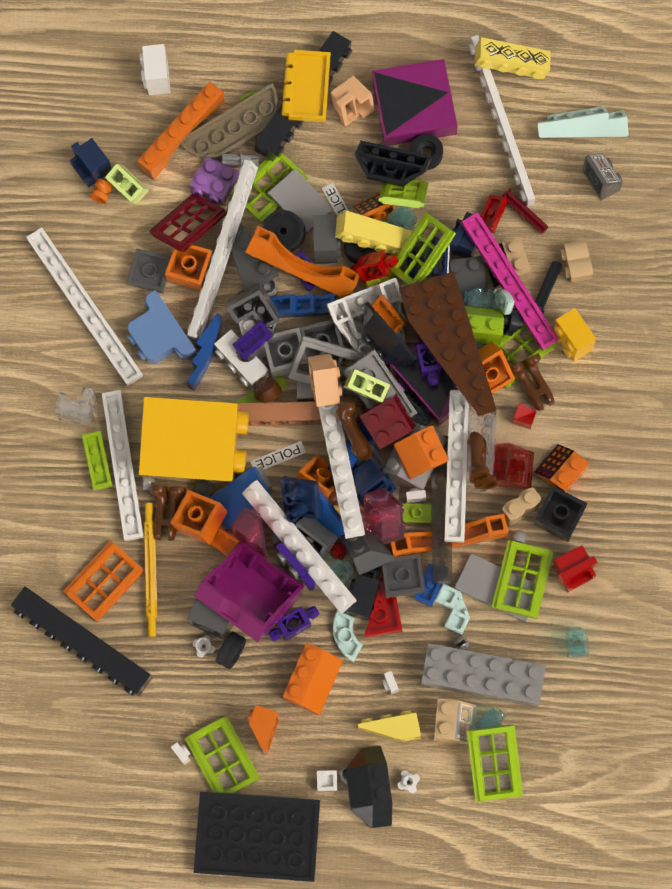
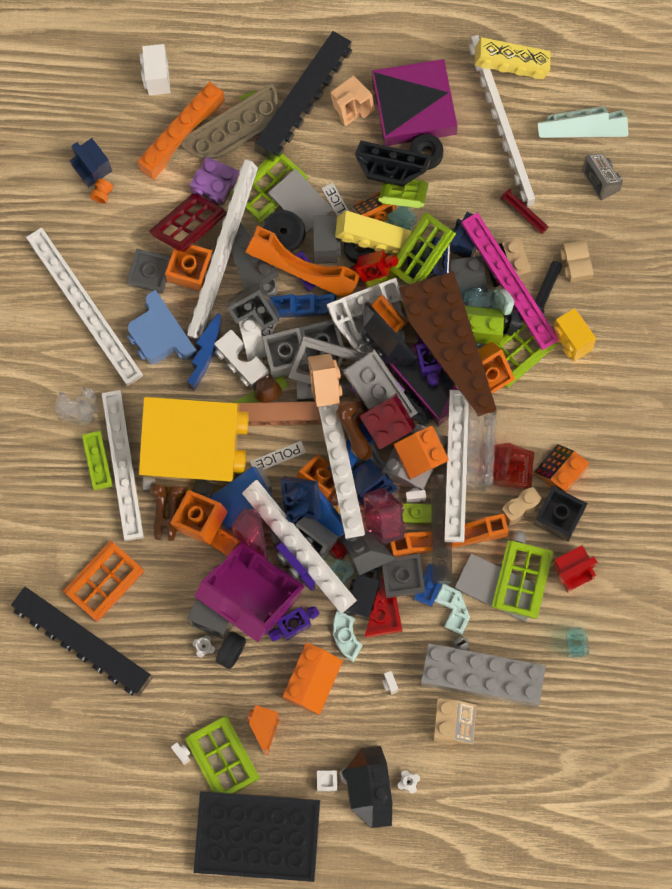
(127, 183): yellowish green brick -> none
(150, 570): yellow axle -> none
(238, 159): light grey axle -> none
(253, 340): dark purple plate -> none
(306, 85): yellow hinge -> none
(366, 386): yellowish green brick -> none
(397, 728): light yellow slope -> none
(479, 472): reddish brown piece -> none
(491, 718): clear light blue brick -> none
(493, 211): red plate -> none
(494, 762): lime piece -> none
(524, 416): red slope -> none
(541, 386): reddish brown piece -> none

